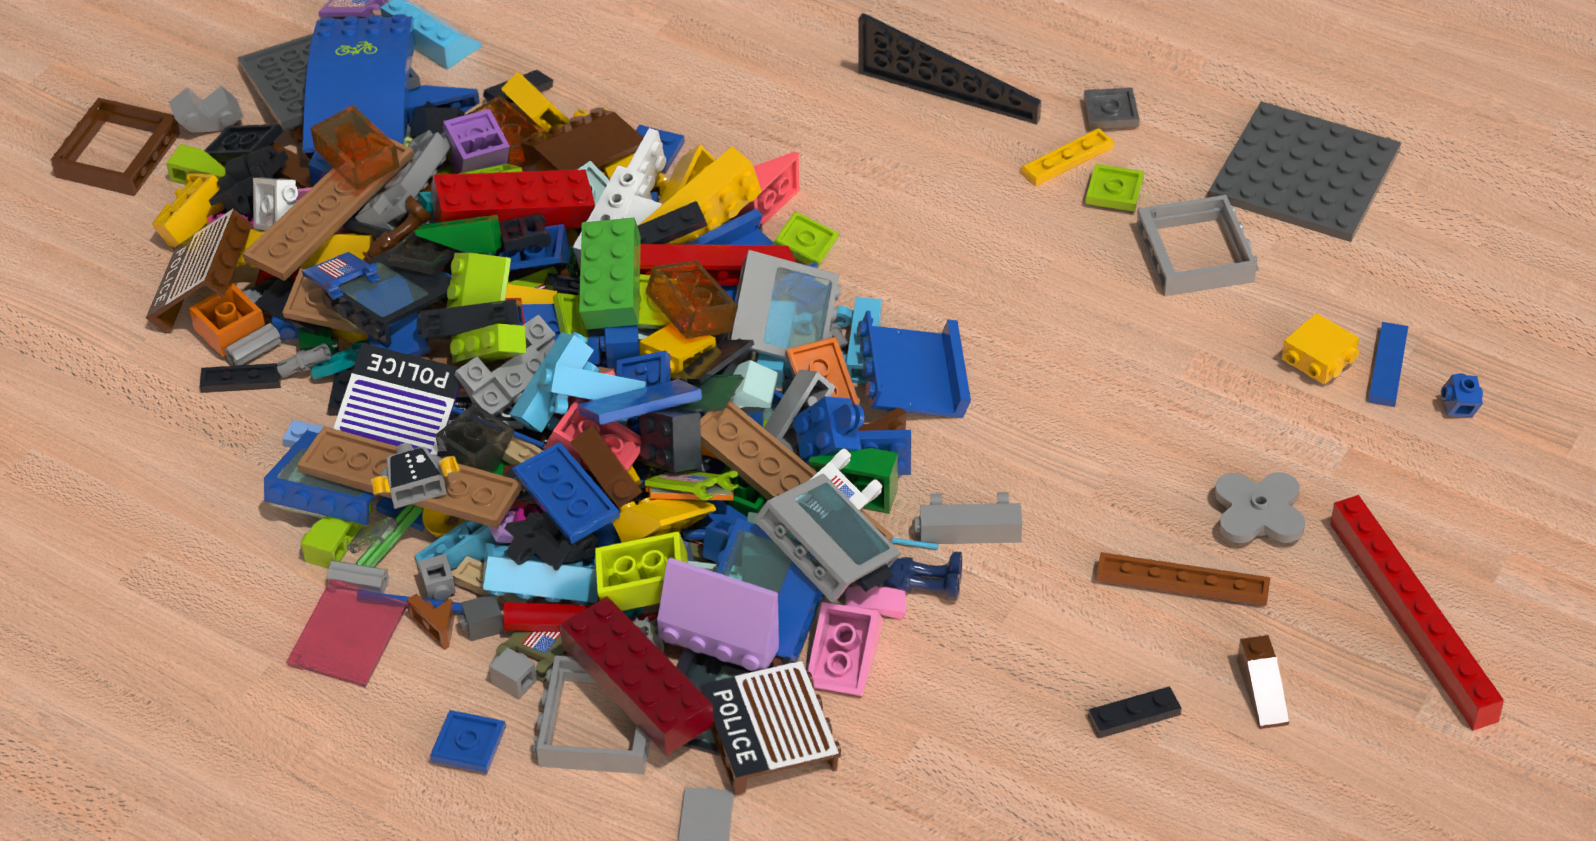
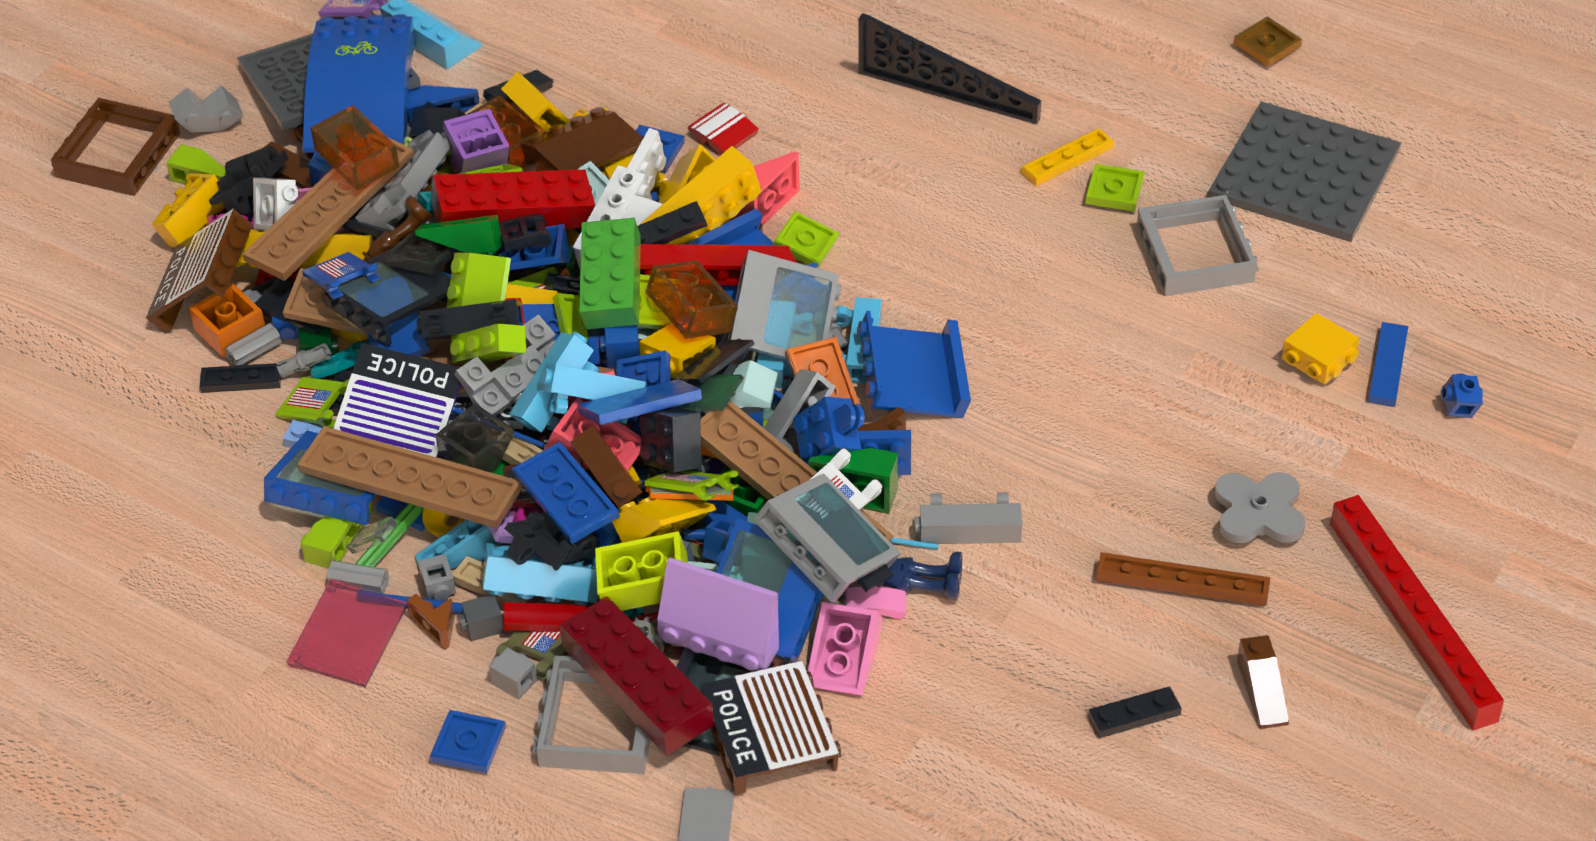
(242, 140): black tile -> none
(311, 401): none -> lime flag
(413, 475): torso -> none
(723, 128): none -> red slope
(1111, 108): flat silver plate -> none
(1267, 41): none -> pearl gold plate

